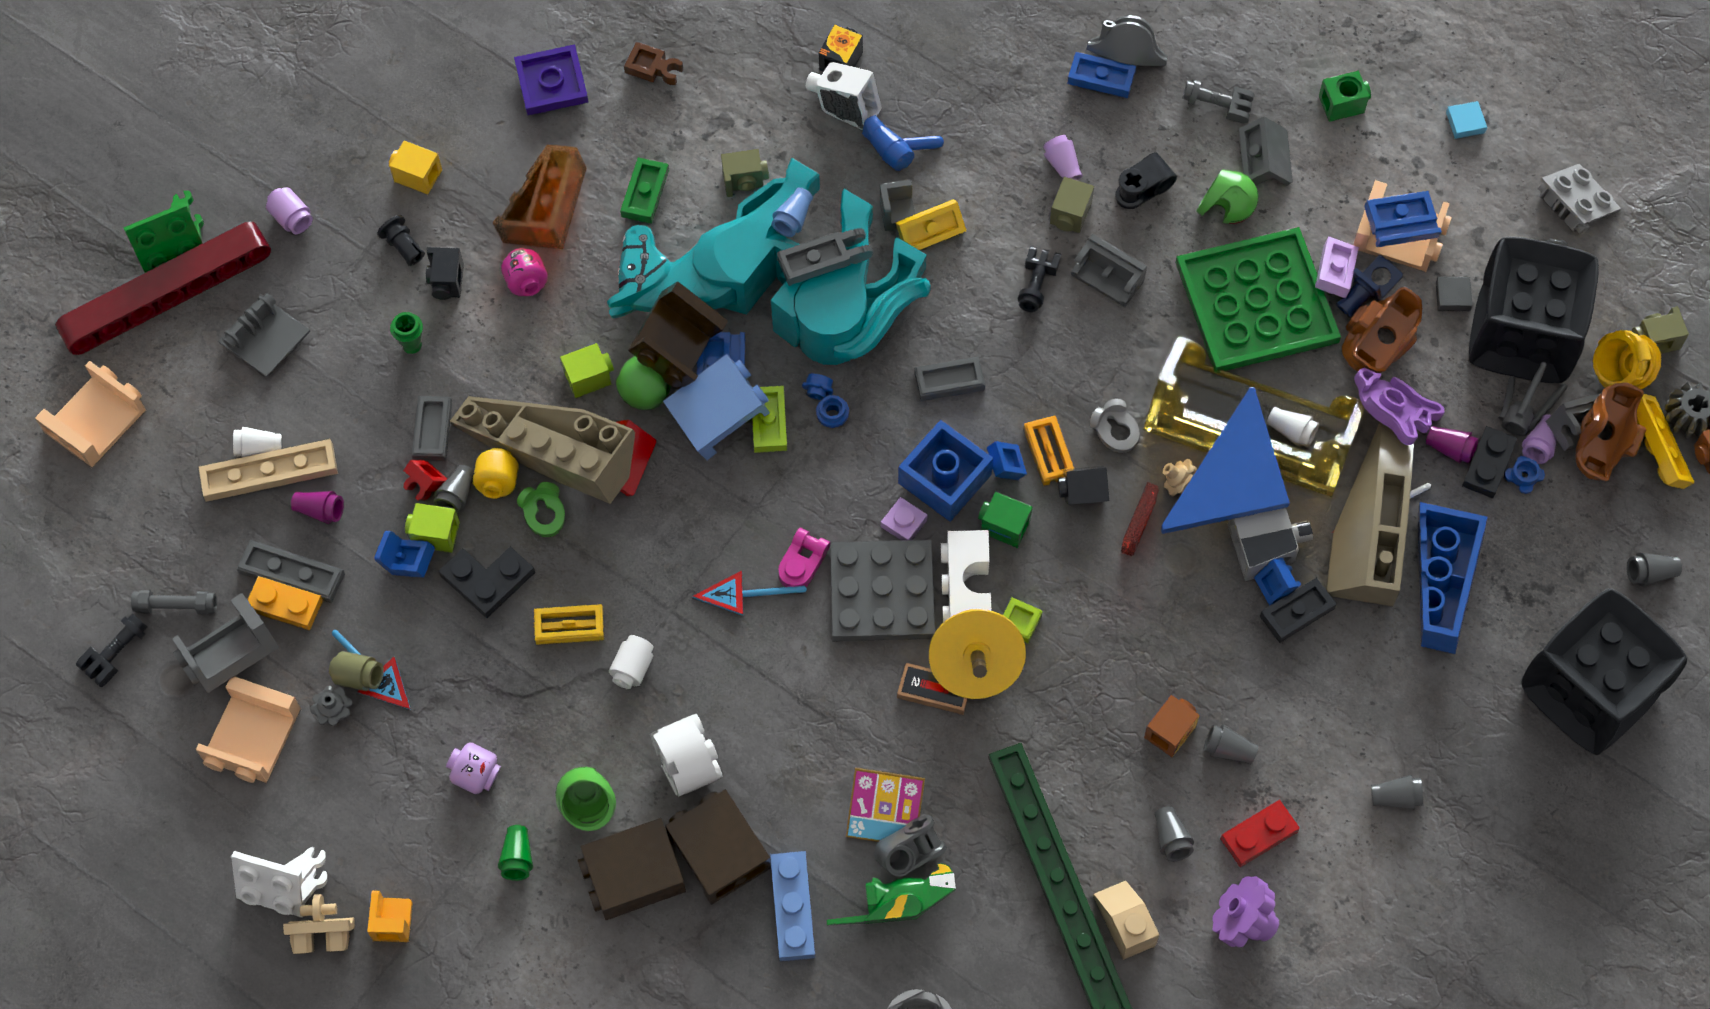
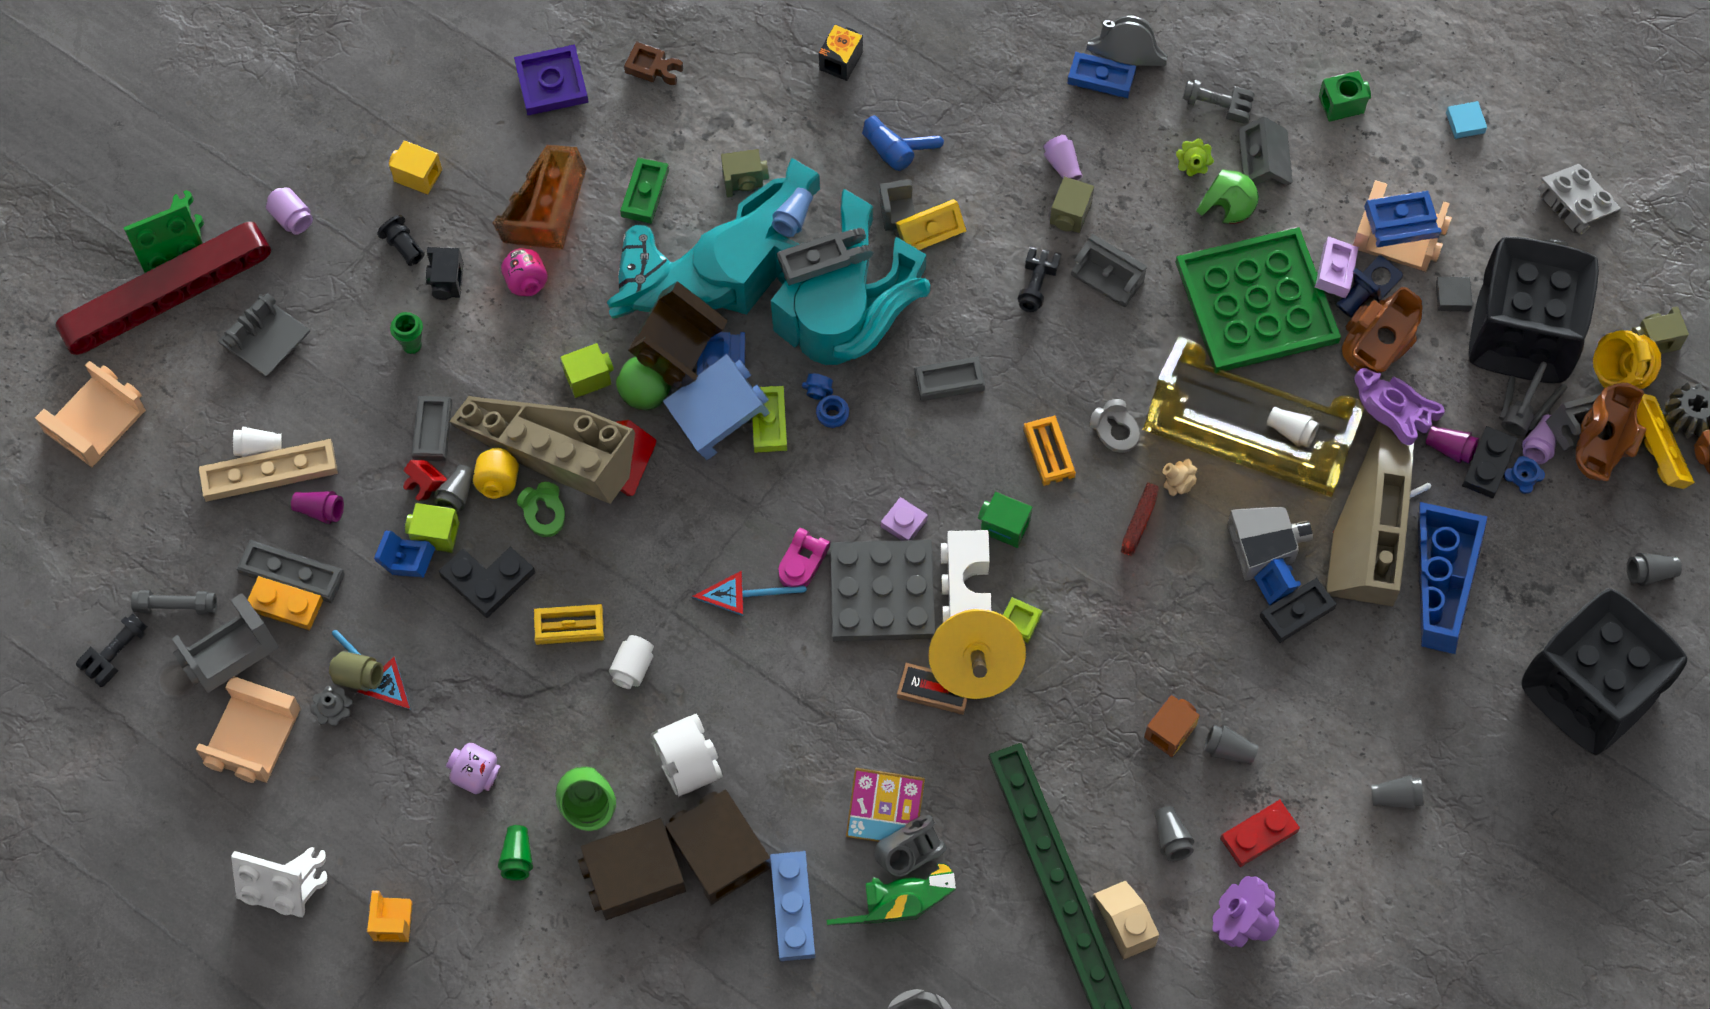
(303, 932): tan hips -> none
(846, 93): white torso -> none
(945, 470): blue brick -> none
(1007, 460): blue plate -> none
(1084, 485): black brick -> none
(1144, 181): black piece -> none
(1194, 157): none -> lime plant
(1236, 475): blue tile -> none

